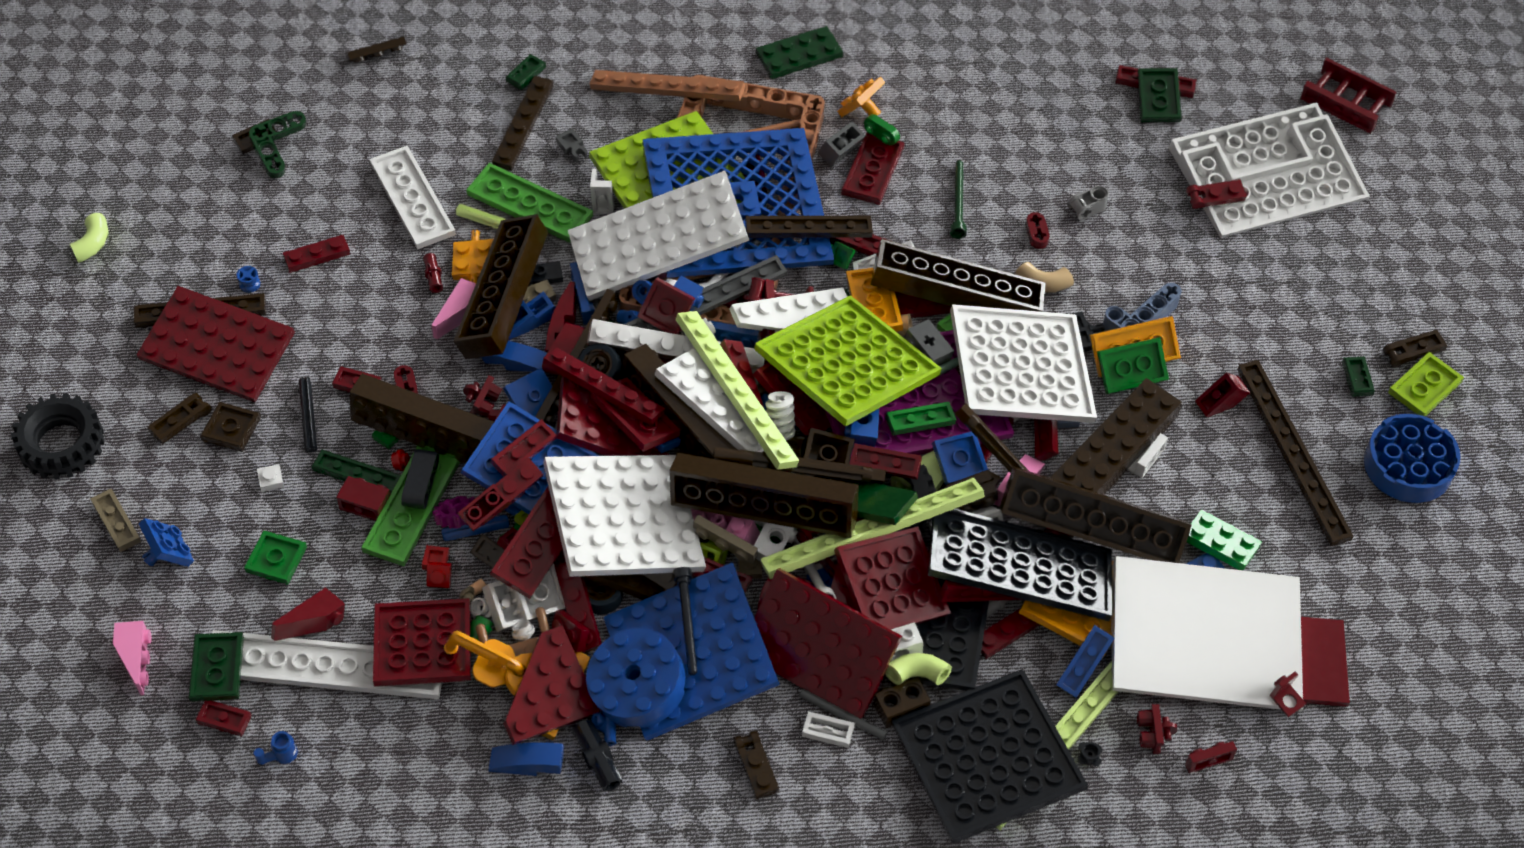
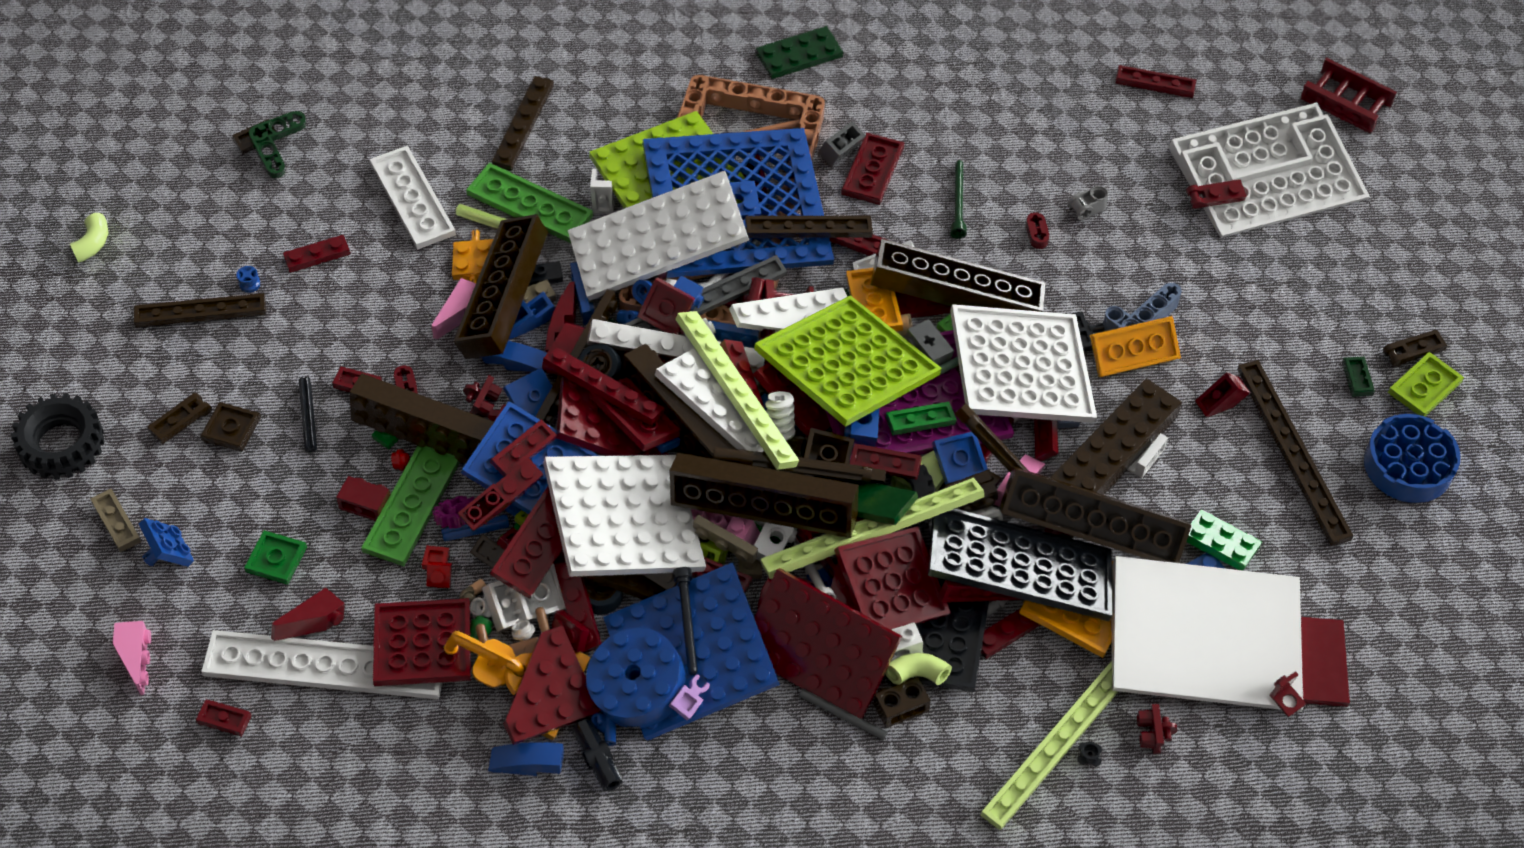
(216, 343): dark red plate -> none
(216, 666): dark green tile -> none
(270, 478): white plate -> none
(282, 751): blue piece -> none
(342, 467): dark green tile -> none
(376, 49): dark brown plate -> none
(420, 479): black beam -> none
(433, 272): dark red pin -> none
(525, 72): dark green plate -> none
(571, 143): dark grey plate -> none
(667, 85): nougat plate -> none
(687, 699): none -> lavender plate
(756, 765): dark brown plate -> none
(826, 733): white tile -> none
(842, 254): green plate -> none
(862, 98): light orange plate -> none
(881, 129): green plate -> none
(989, 756): black plate -> none
(1054, 281): tan cylinder -> none
(1085, 661): blue plate -> none
(1131, 364): green plate -> none
(1159, 95): dark green tile -> none
(1217, 754): dark red plate -> none

